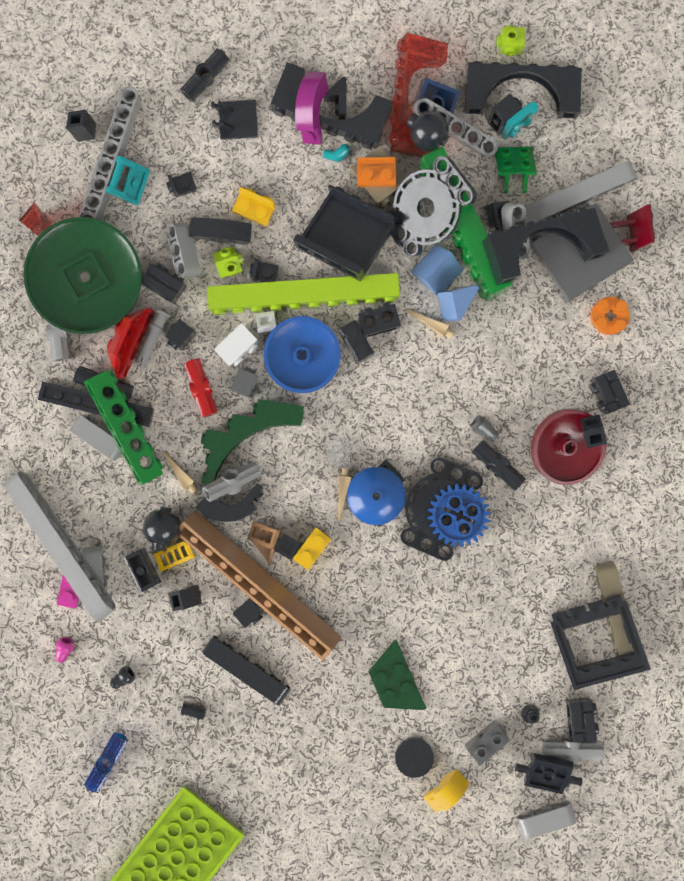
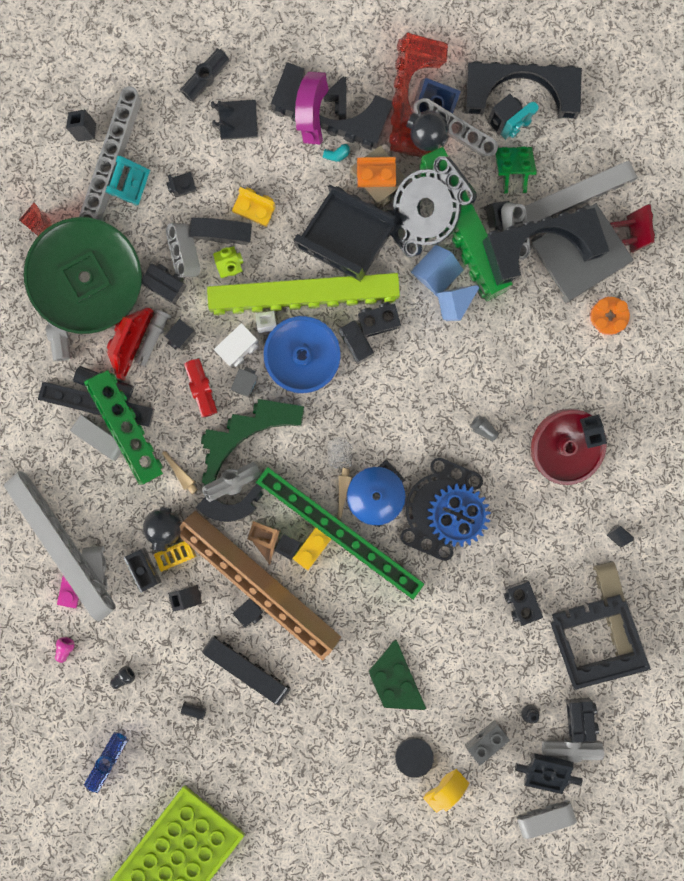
(263, 271): black bracket -> none
(340, 533): none -> green brick
(440, 328): tan piece -> none
(499, 465): black piece -> none
(511, 40): lime brick -> none
(527, 600): none -> black brick
(609, 392): black brick -> none
(620, 536): none -> black slope

